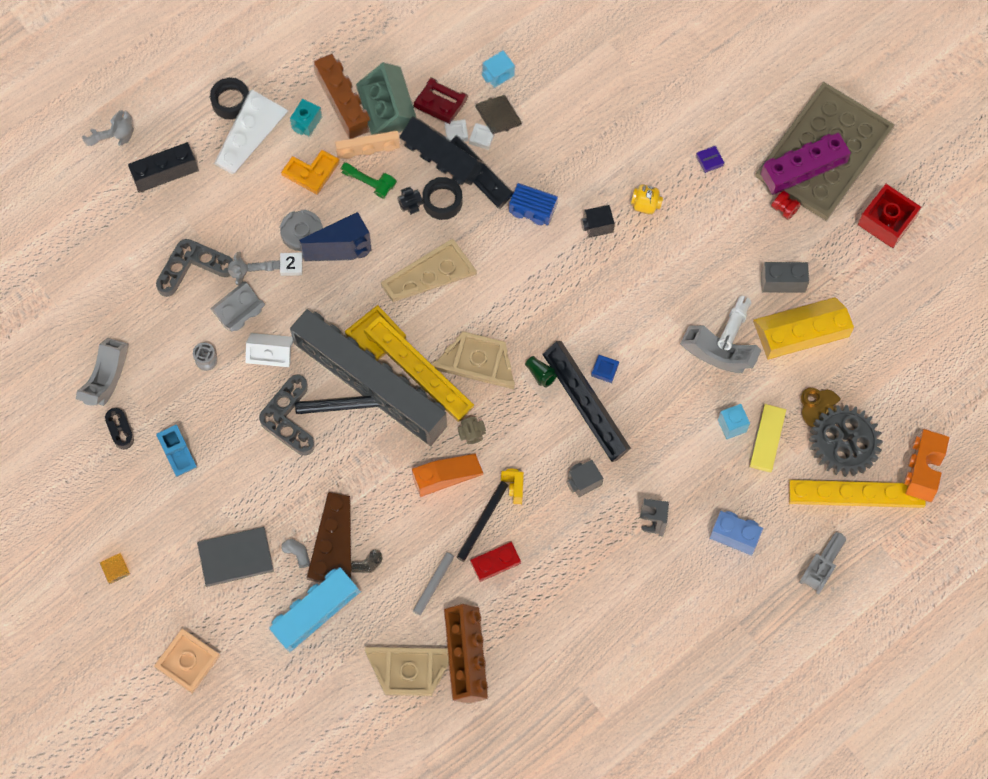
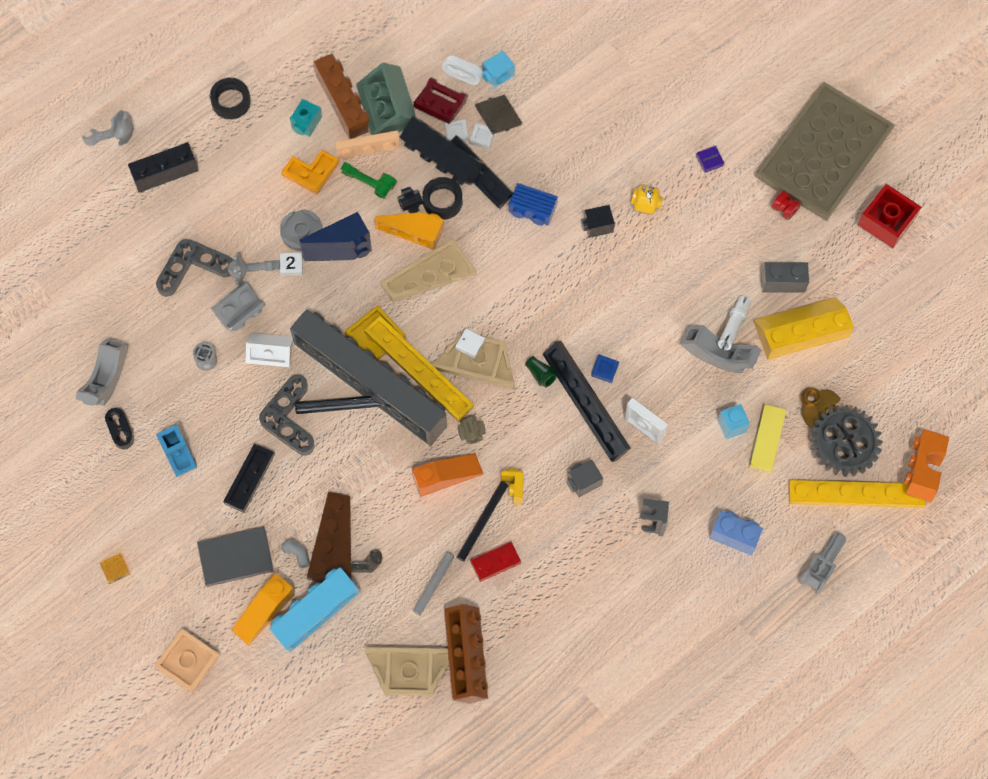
(249, 478): none -> black plate
(250, 128): white wing -> none
(263, 608): none -> light orange slope
(414, 227): none -> light orange slope
(462, 70): none -> white plate
(470, 343): none -> white tile
(645, 421): none -> white plate
(805, 163): magenta brick -> none

